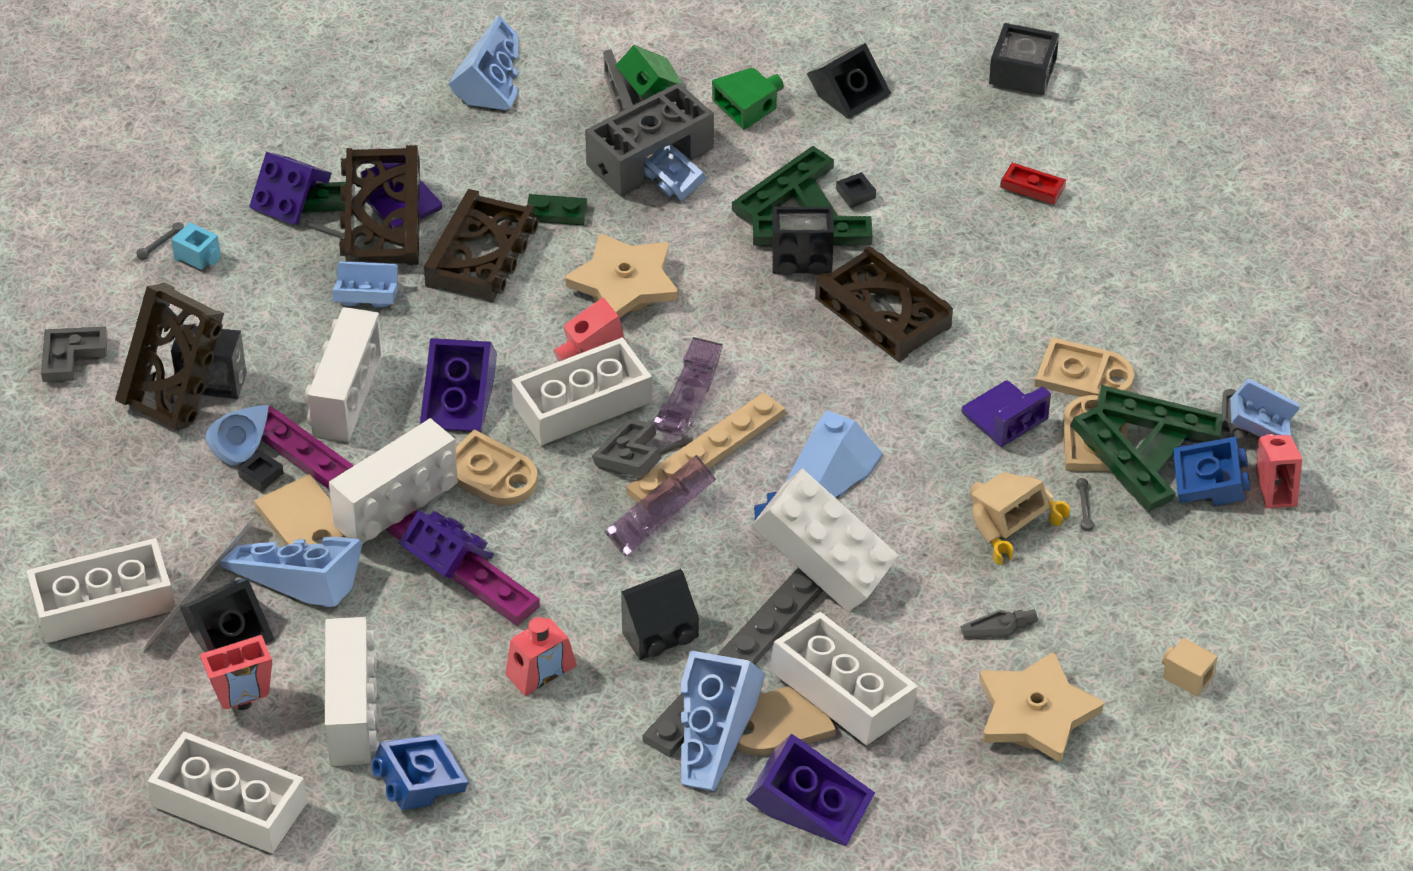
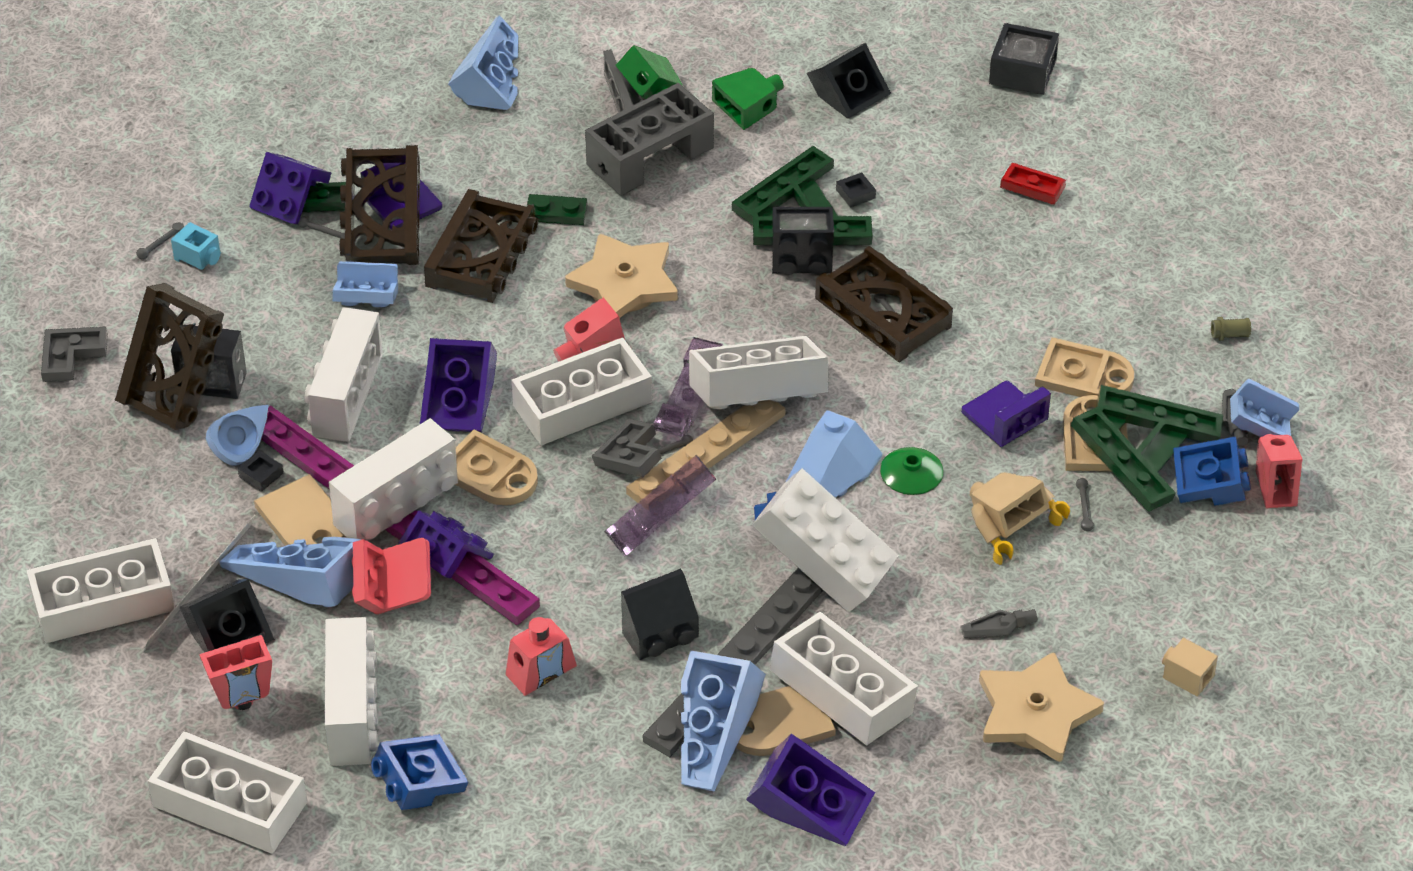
(391, 575): none -> coral bracket
(674, 172): light blue bracket -> none
(758, 372): none -> white brick
(911, 479): none -> green dish
(1229, 328): none -> olive pin

